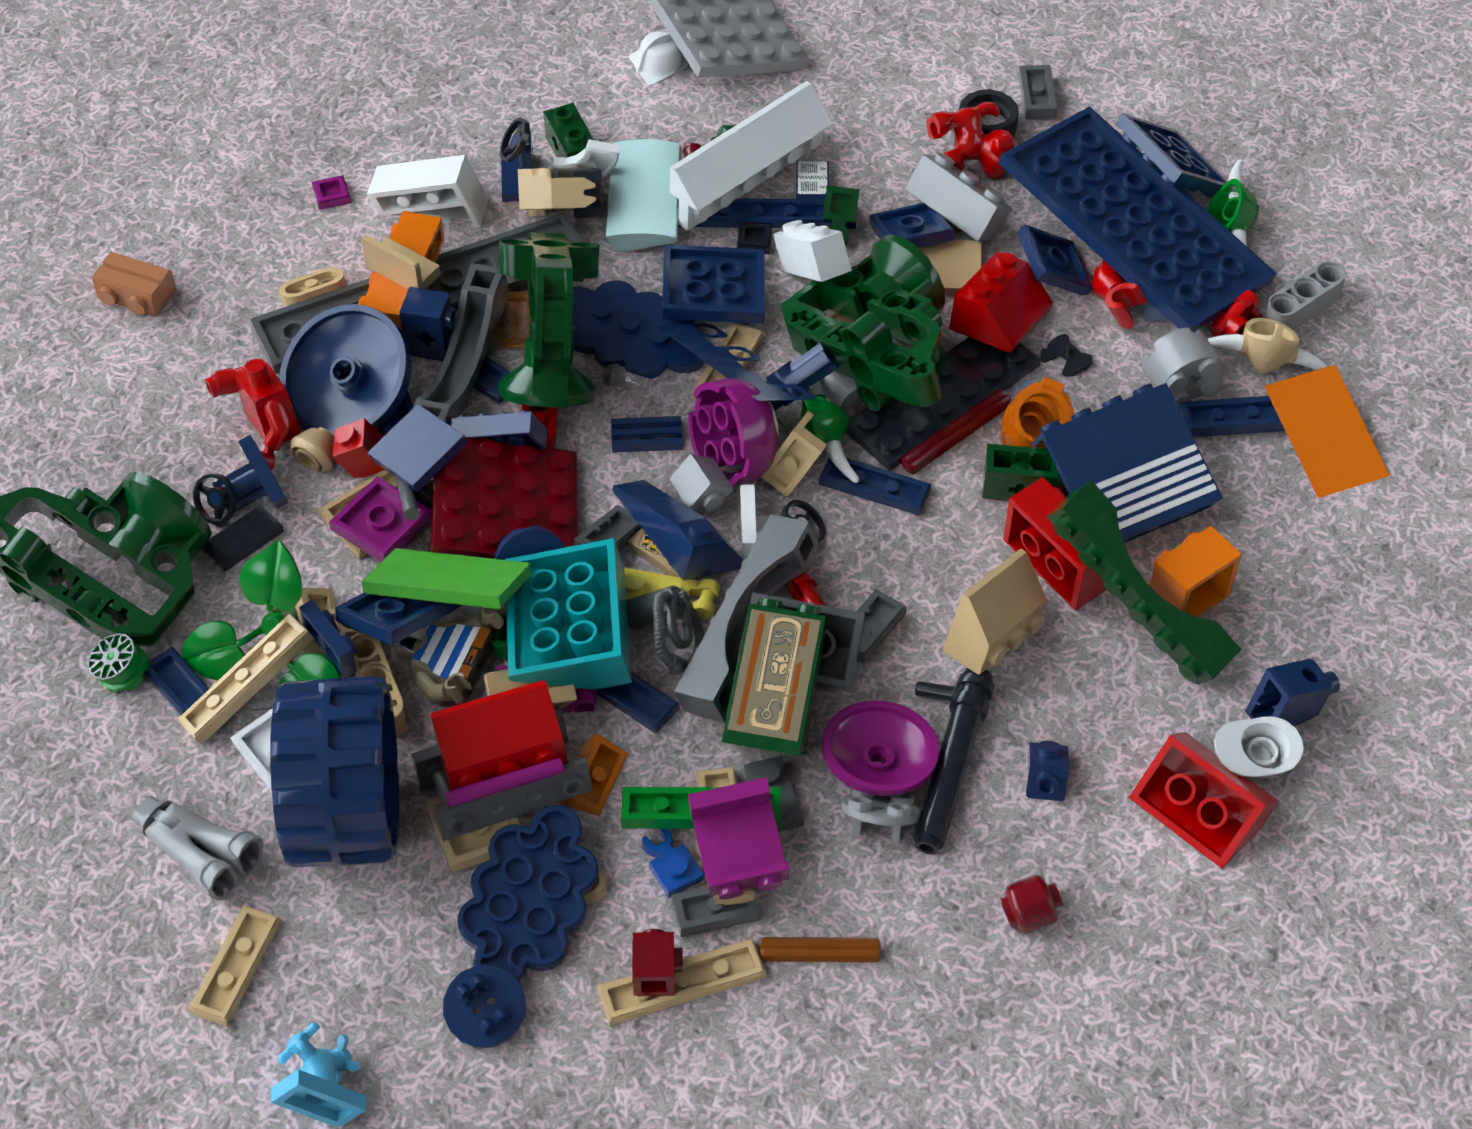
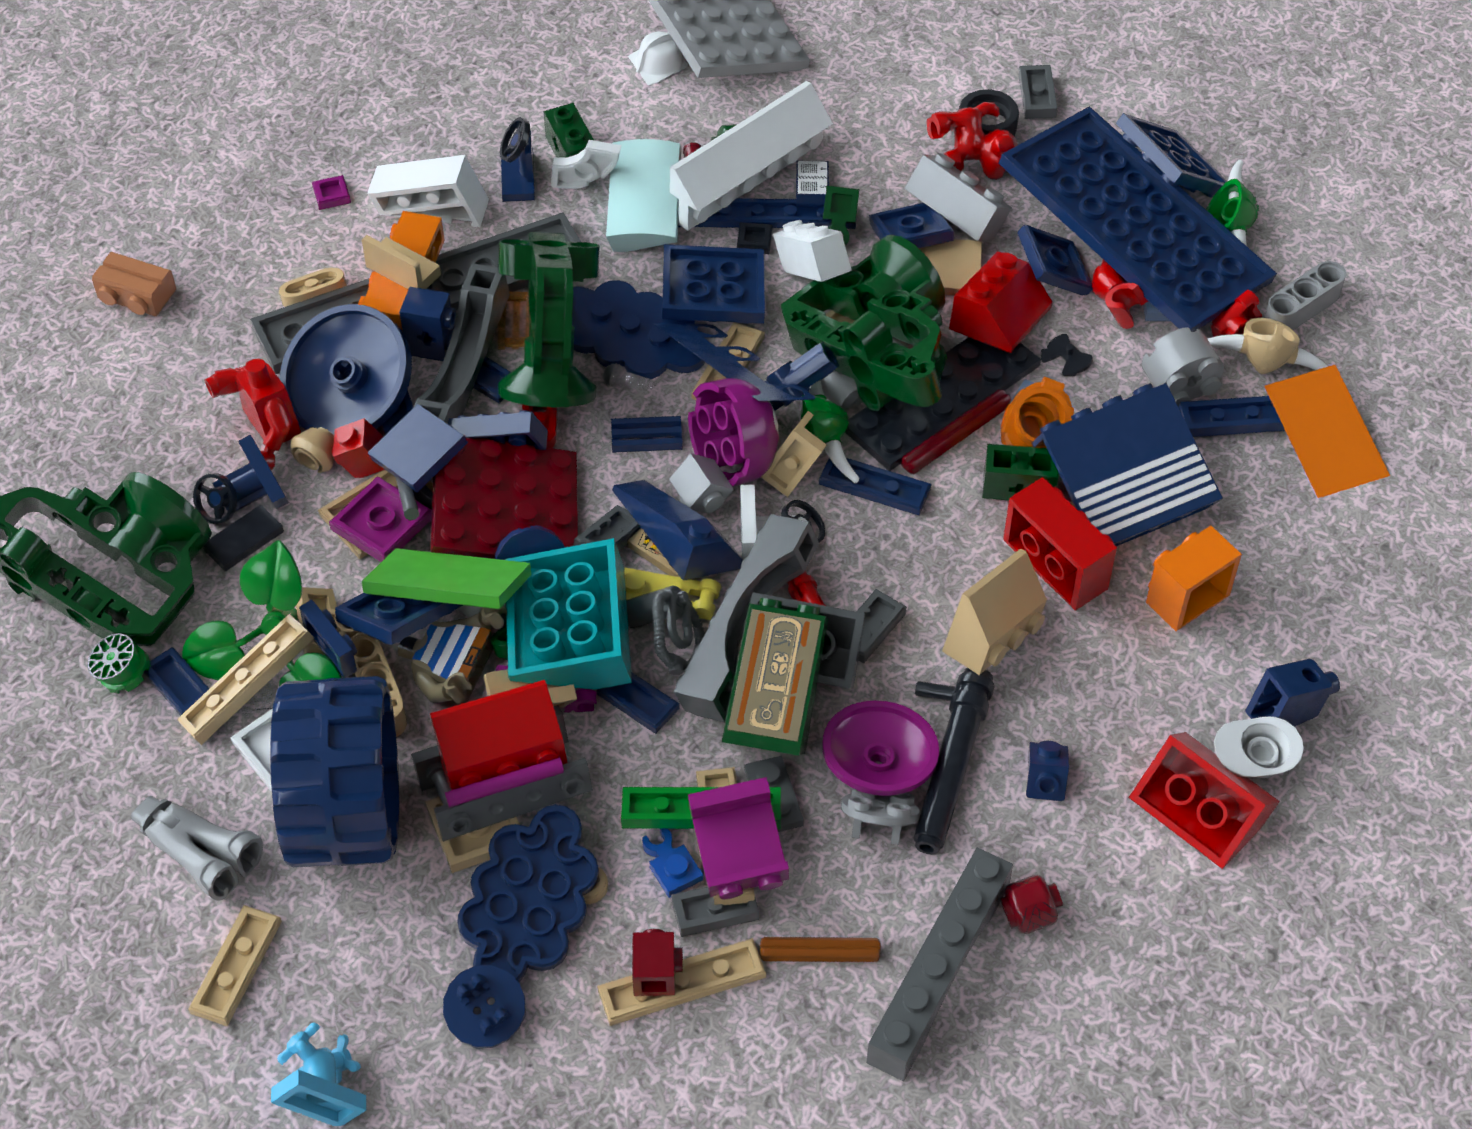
(543, 192): tan piece -> none
(604, 766): orange slope -> none
(926, 984): none -> dark grey arch
(1092, 528): dark green arch -> none

